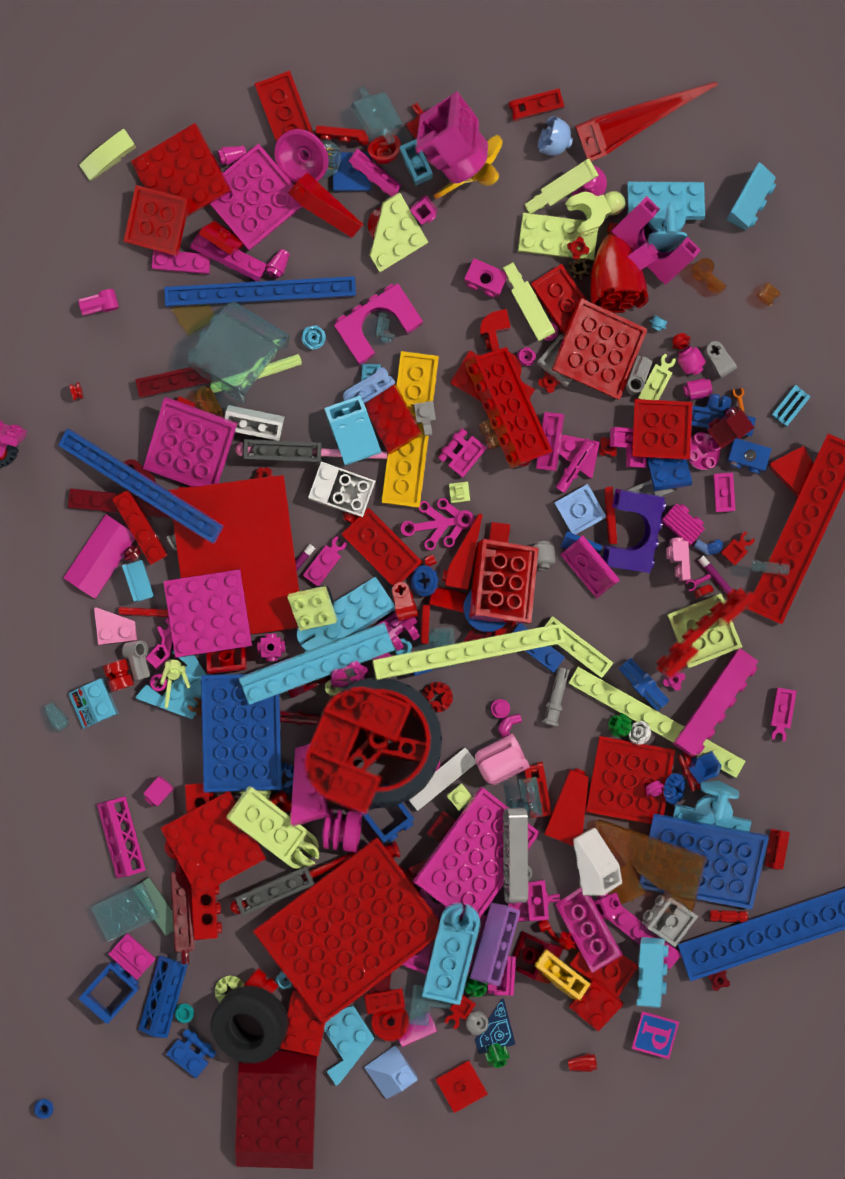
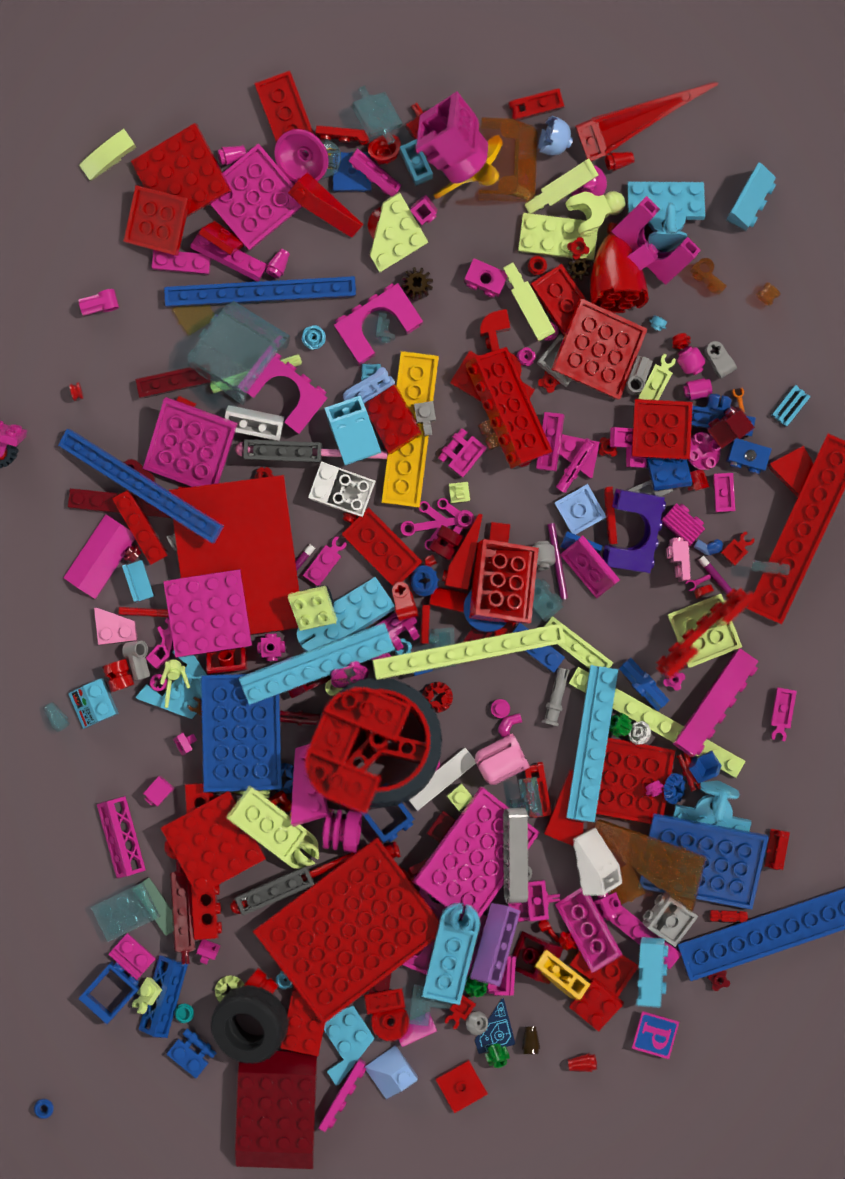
(148, 994): none -> yellowish green plate
(184, 743): none -> dark pink tile
(208, 950): none -> dark pink tile
(209, 403): clear orange plate -> none
(310, 397): none -> dark pink arch
(339, 1103): none -> dark pink plate
(409, 283): none -> dark brown gear
(450, 537): none -> dark red wheel
(523, 184): none -> clear orange windscreen
(530, 1041): none -> dark brown cone
(537, 259): none -> red plate
(544, 601): none -> clear light blue brick
(558, 564): none -> magenta bar
(592, 743): none -> medium azure plate
(618, 160): none -> red cone
(699, 480): none -> red tile

